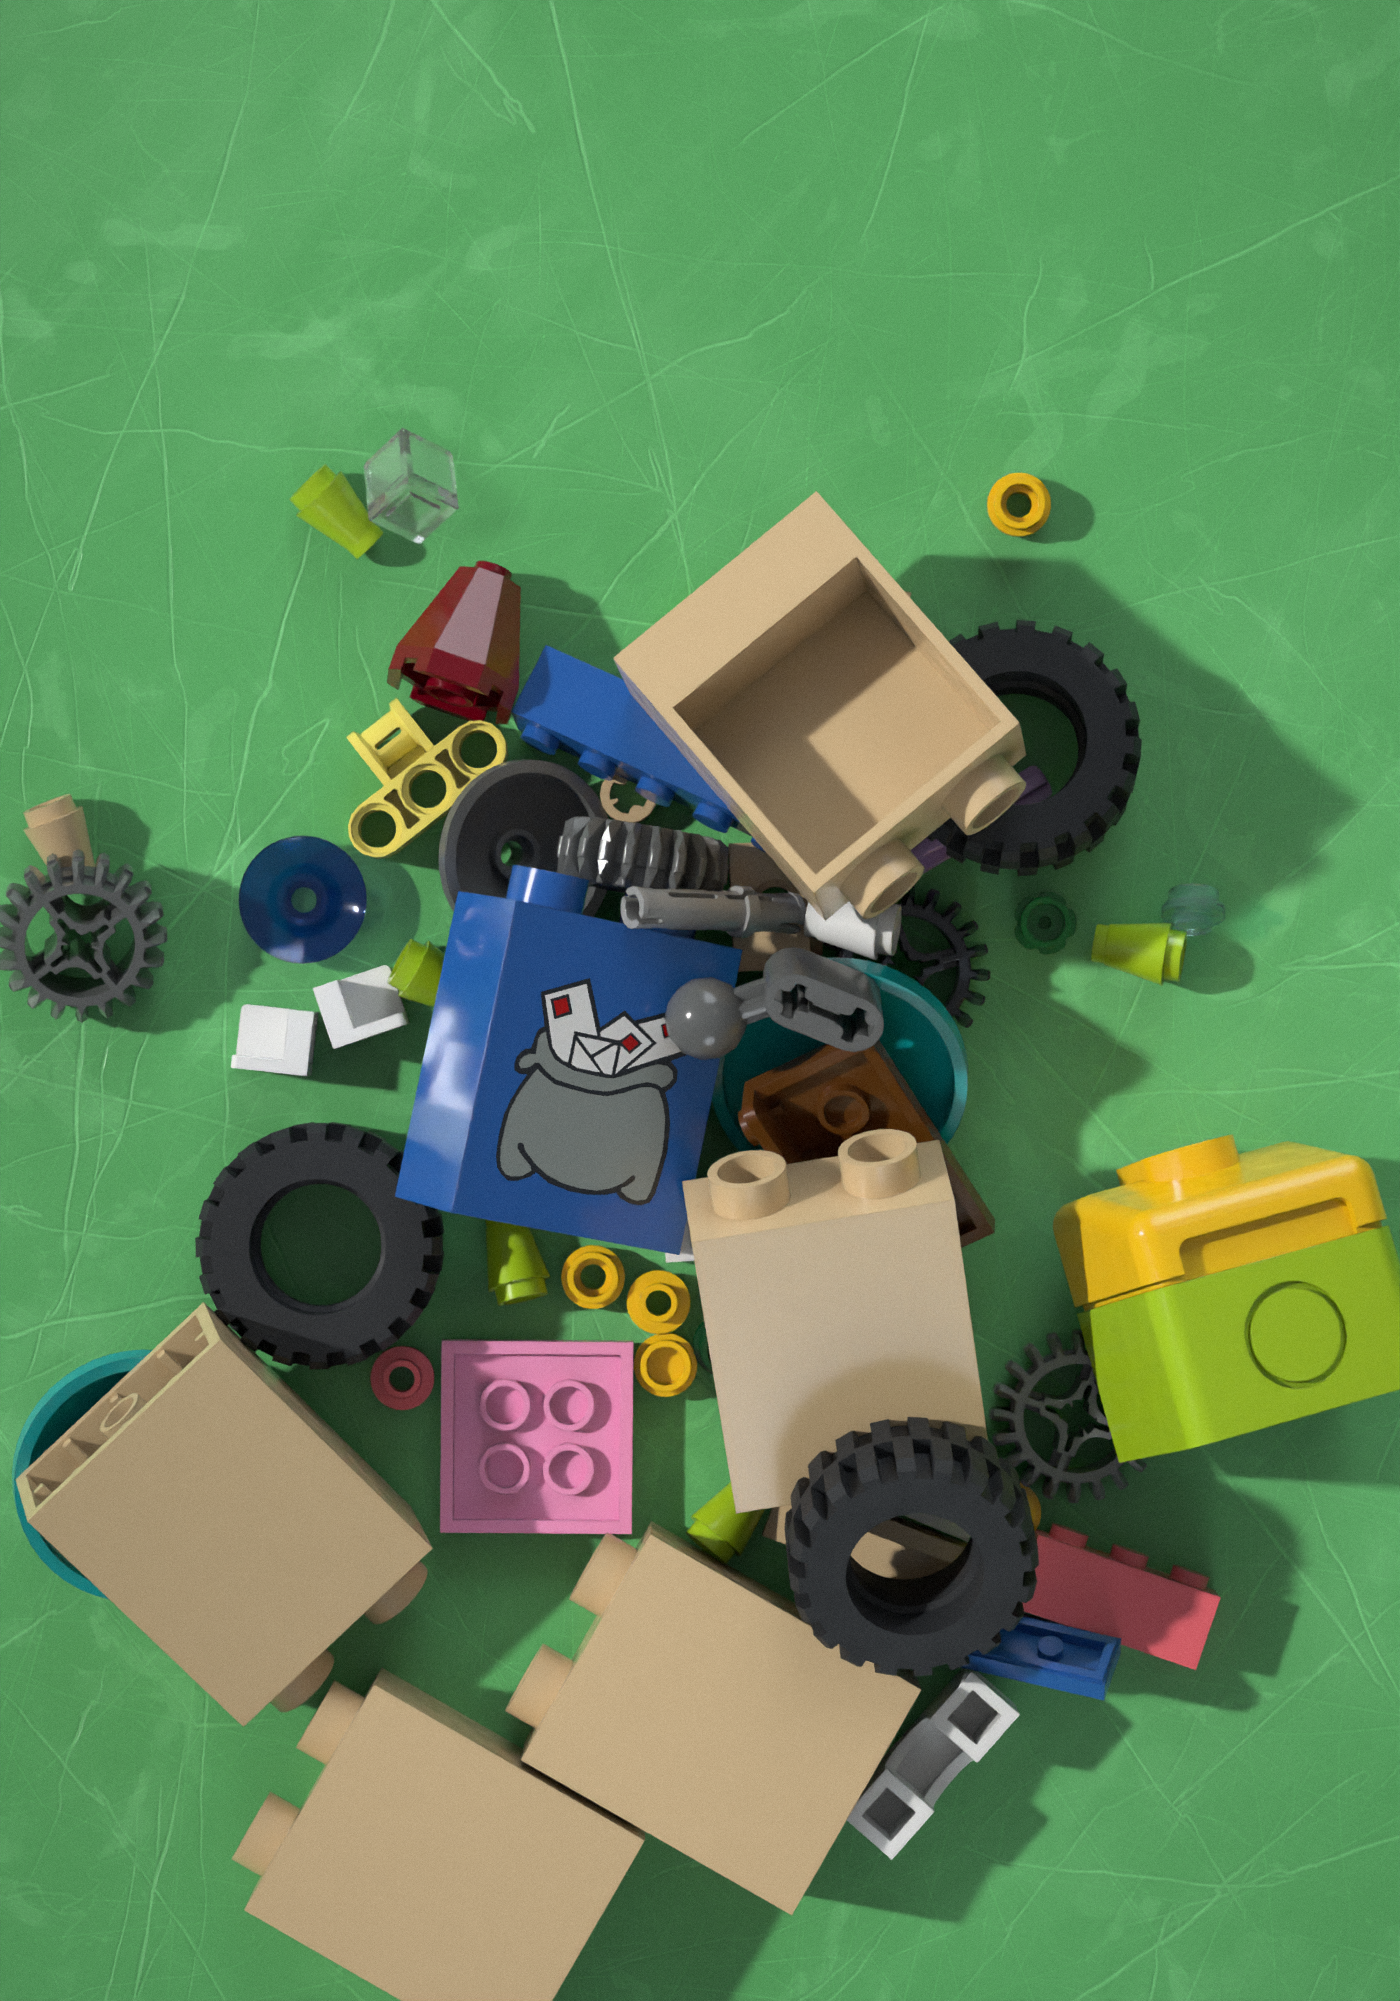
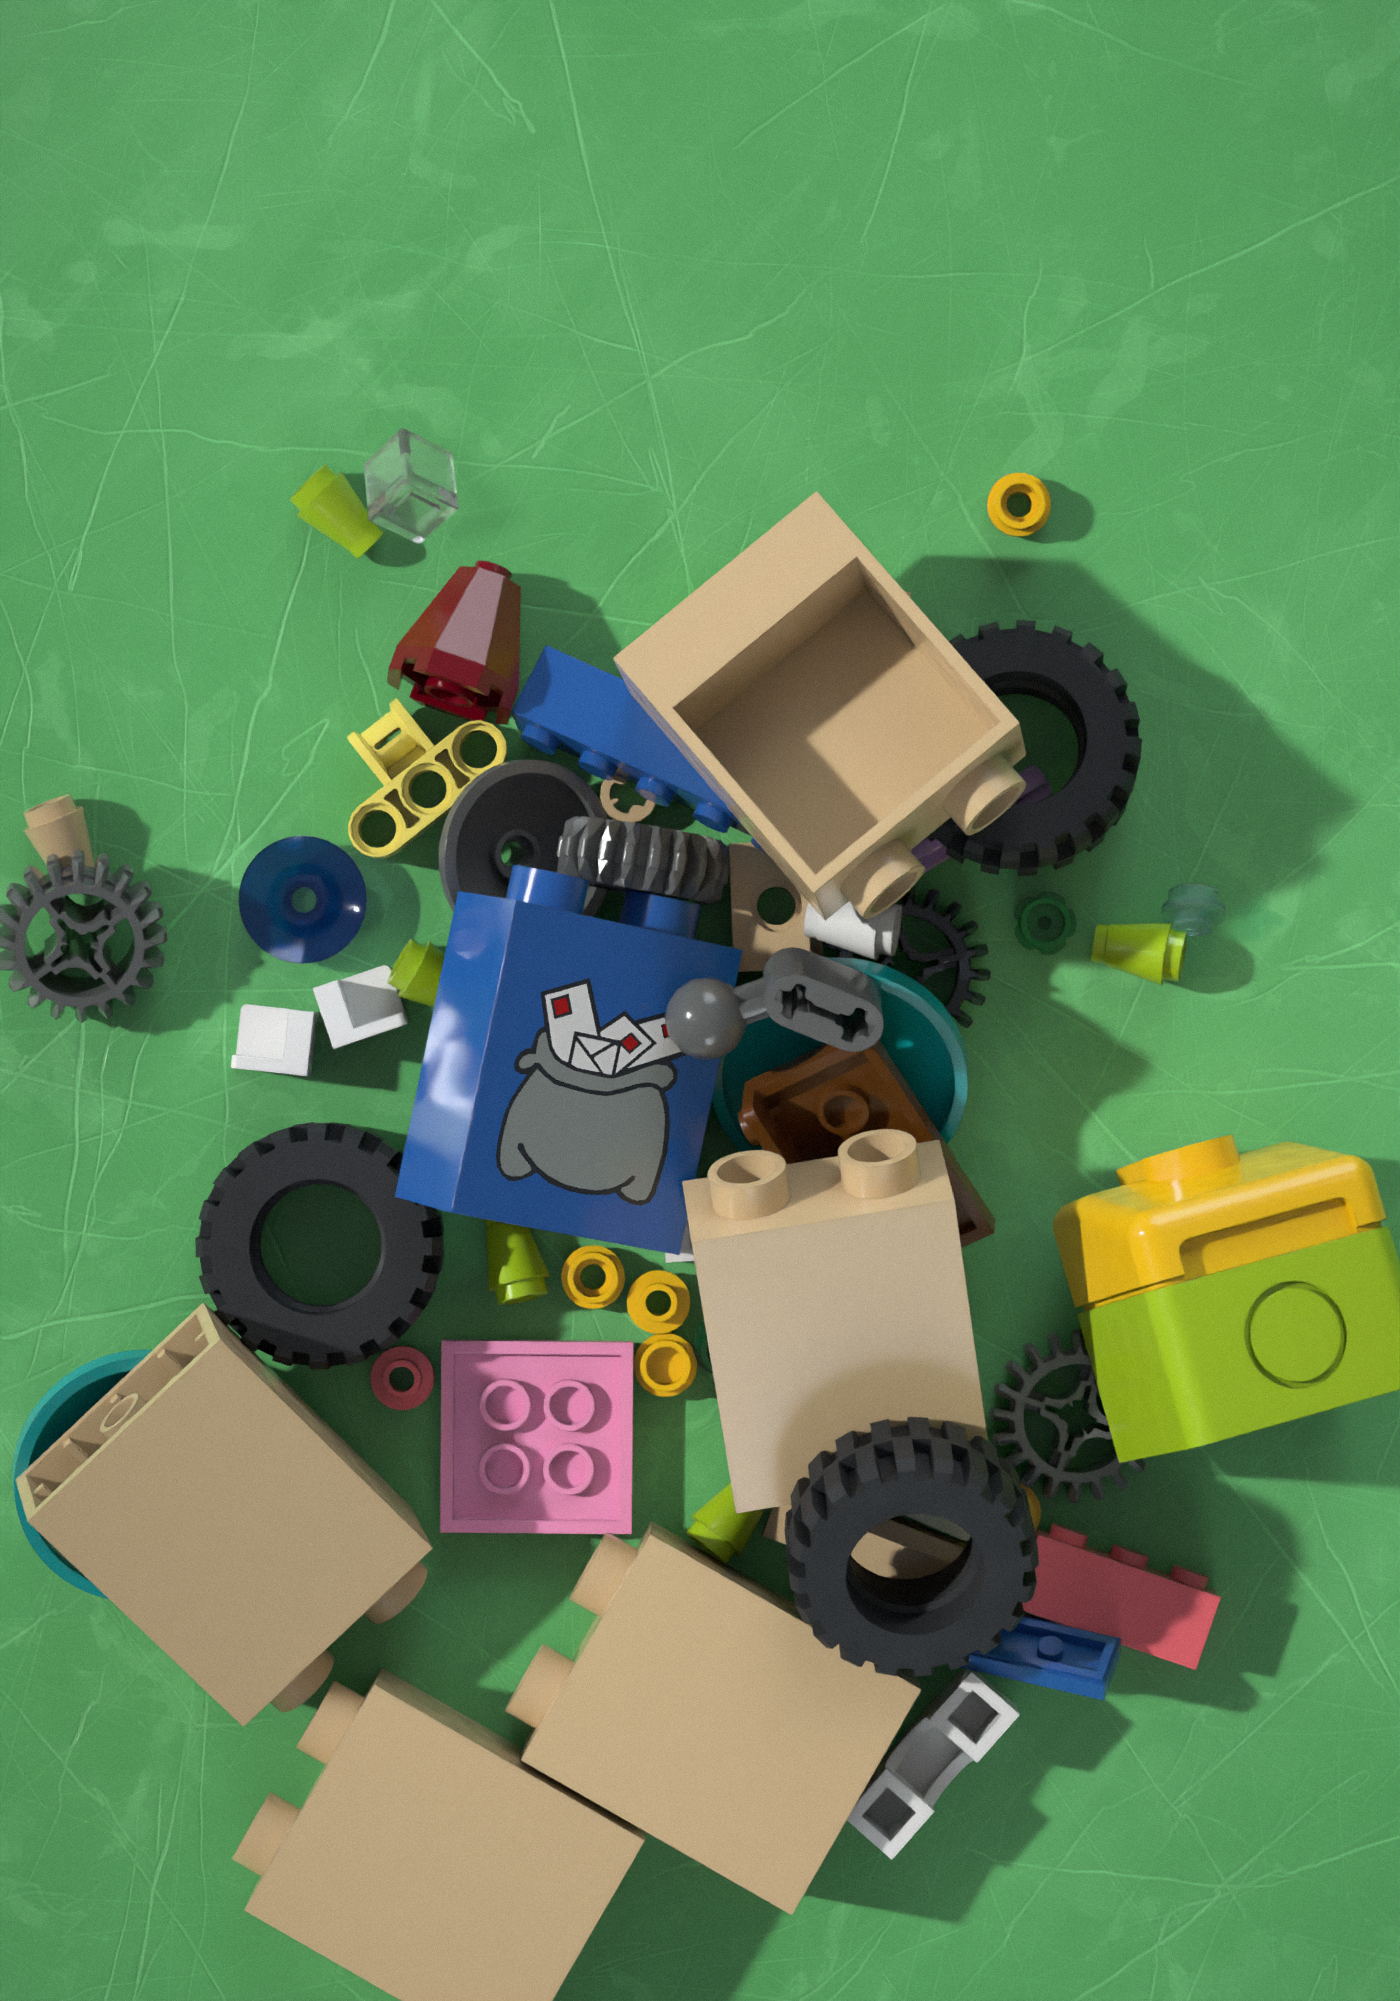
(736, 911): light grey pin -> none

